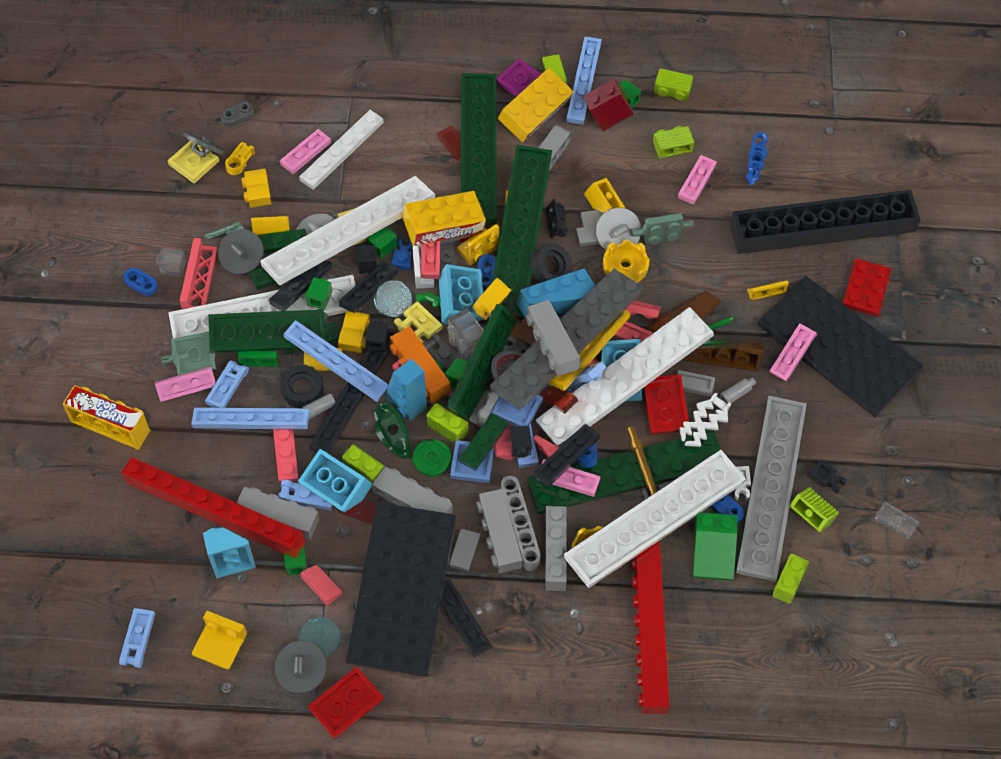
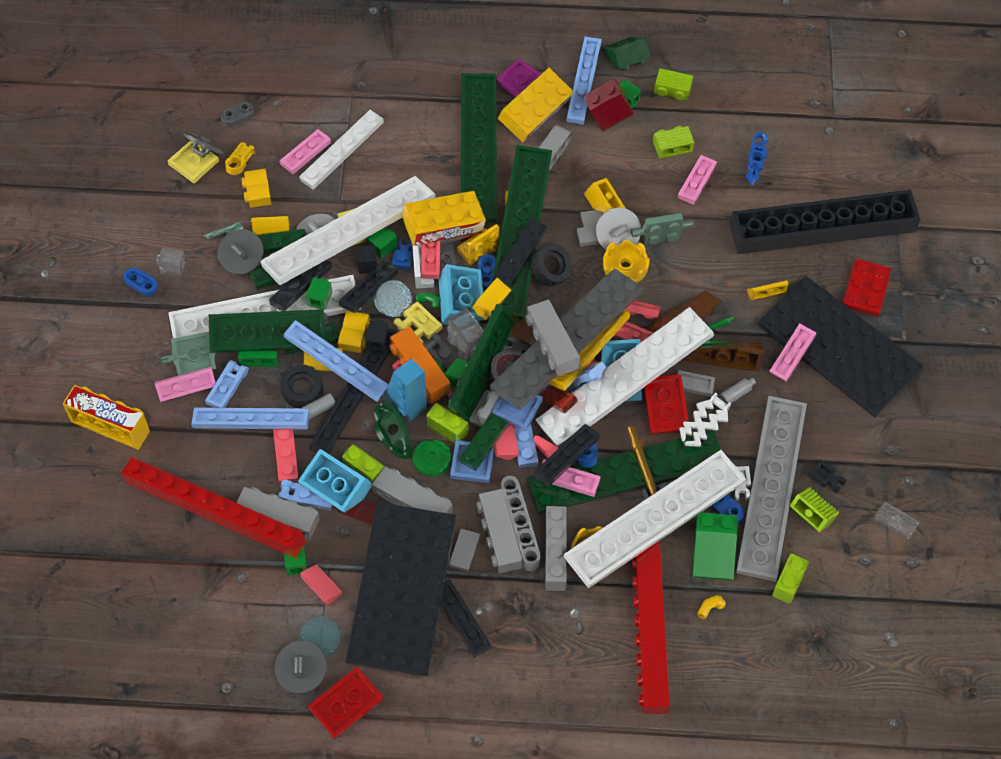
(137, 637): light blue plate -> none
(192, 272): coral fence -> none
(219, 640): yellow bracket -> none
(228, 552): medium azure slope -> none
(452, 141): clear red tile -> none
(520, 252): none -> black plate
(520, 441): black brick -> none
(554, 63): lime tile -> none
(555, 212): black hinge -> none
(562, 292): dark azure wedge -> none
(627, 52): none -> dark green slope
(709, 603): none -> yellow arm

